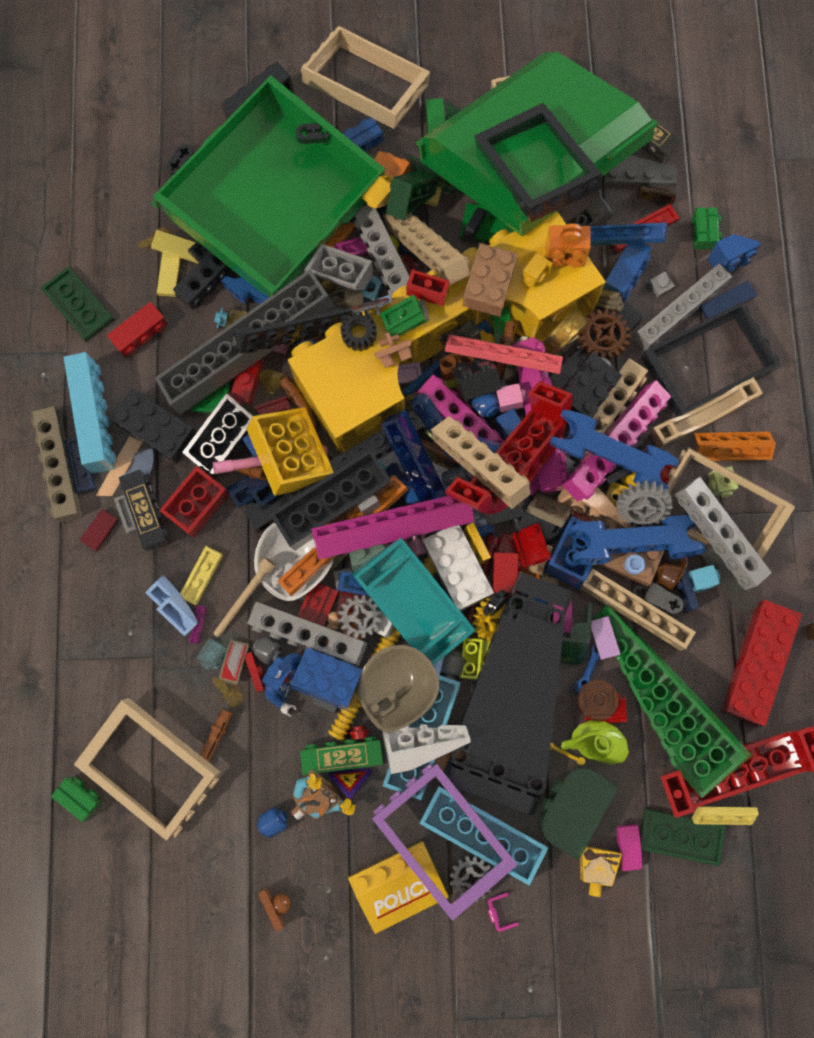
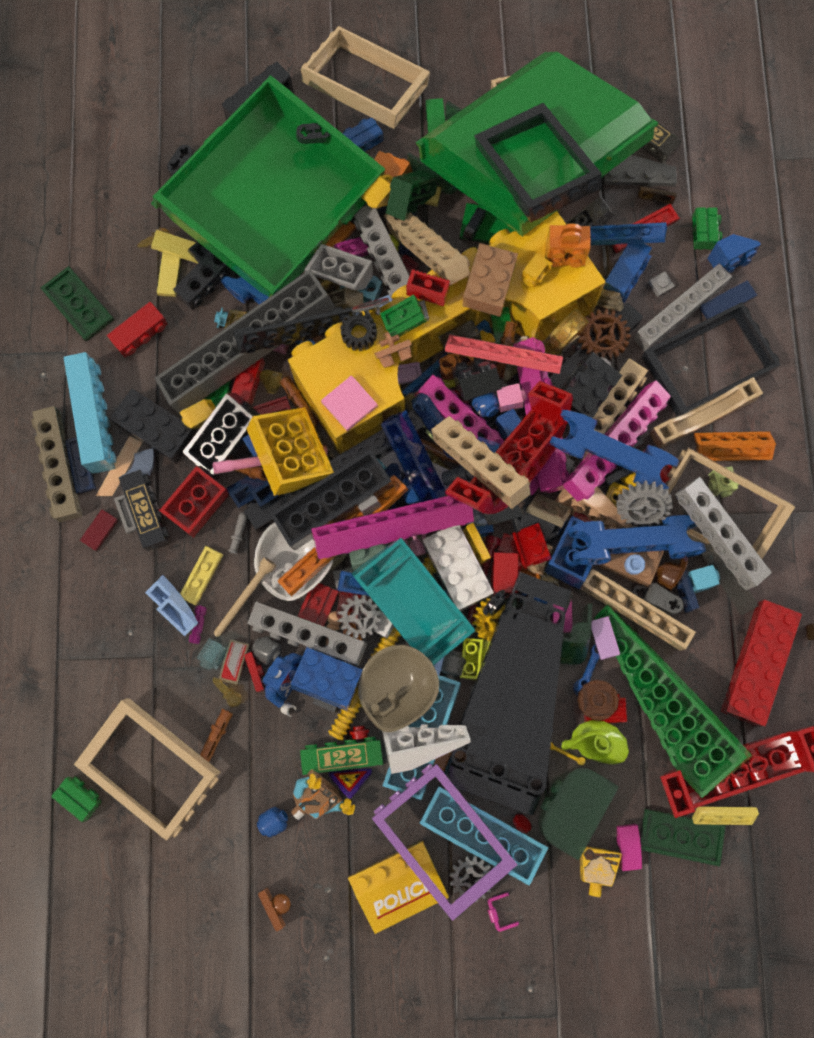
(197, 414): none -> yellow slope
(236, 539): none -> light grey piece
(349, 403): none -> bright pink tile
(522, 823): none -> red piece

